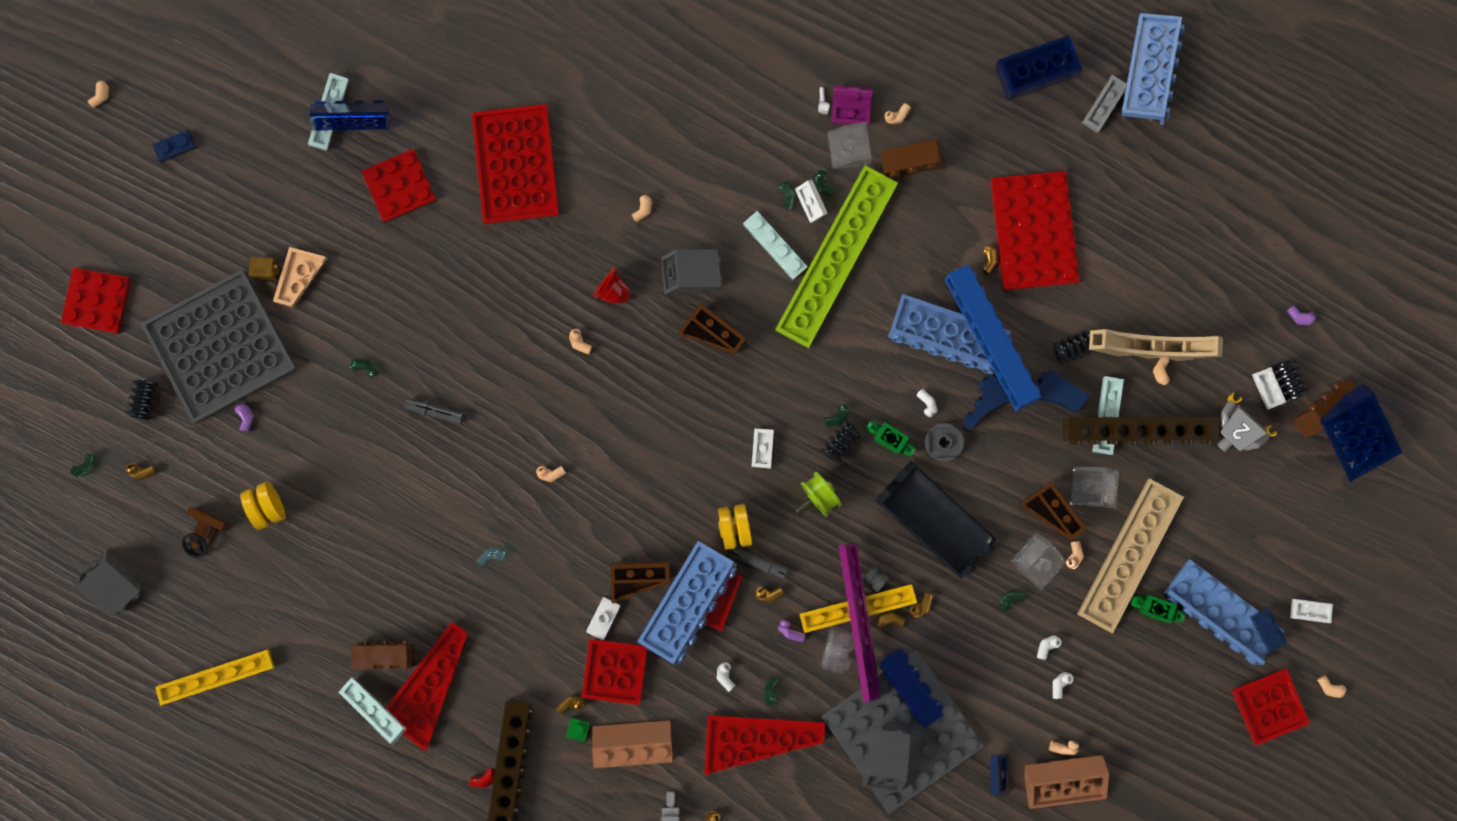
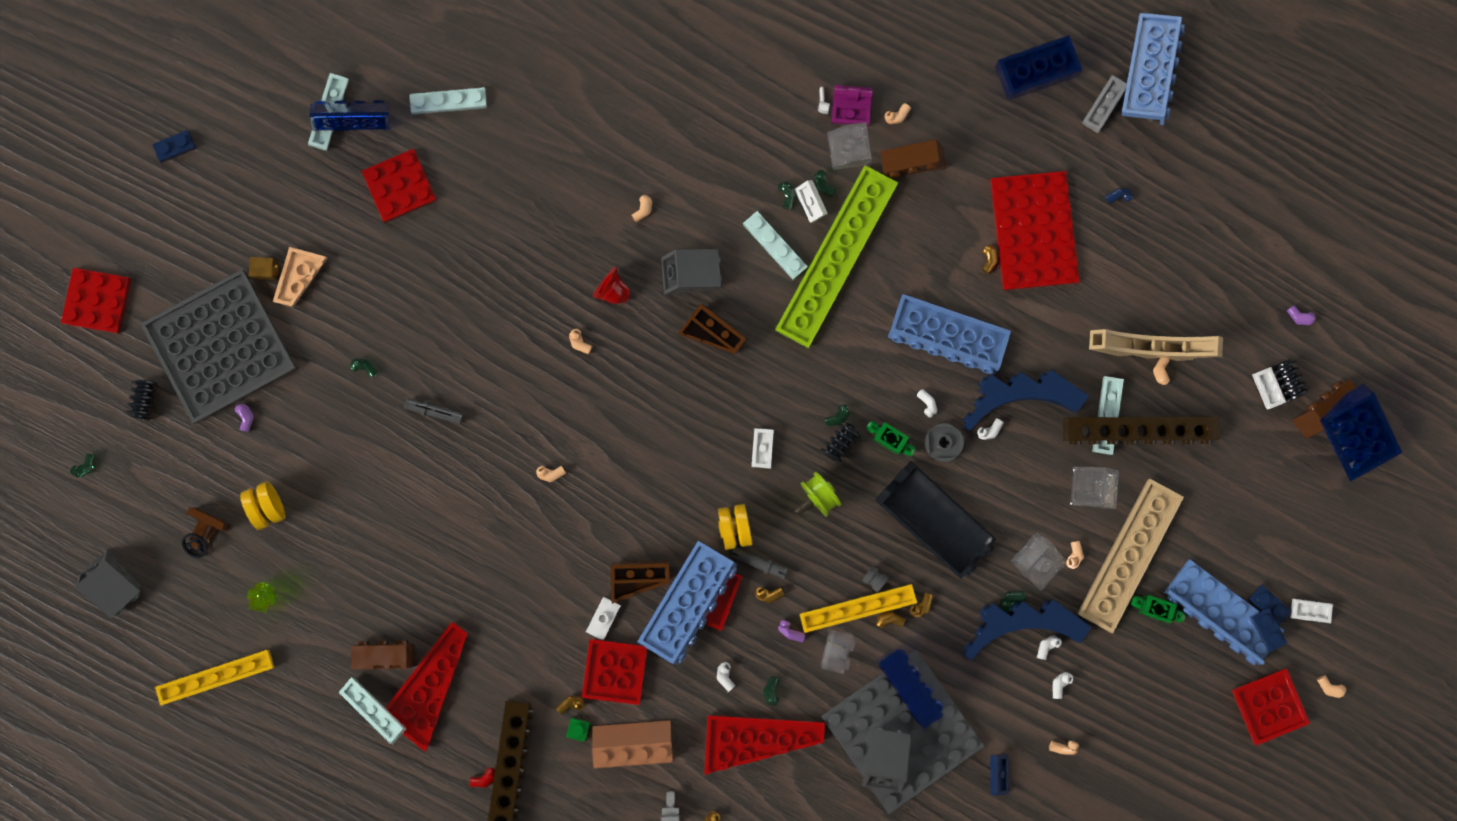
(102, 93): light nougat arm -> none
(140, 473): pearl gold arm -> none
(261, 604): none -> clear neon green brick
(448, 100): none -> light aqua plate
(490, 553): clear light blue arm -> none
(515, 164): red plate -> none
(860, 622): magenta plate -> none
(990, 432): none -> white arm
(992, 338): blue brick -> none
(1022, 616): none -> dark blue arch
(1054, 510): reddish brown wedge -> none
(1066, 781): nougat slope -> none
(1072, 346): black piece -> none
(1119, 193): none -> dark blue arm
(1240, 428): light grey torso -> none
(1263, 598): none -> dark blue plate

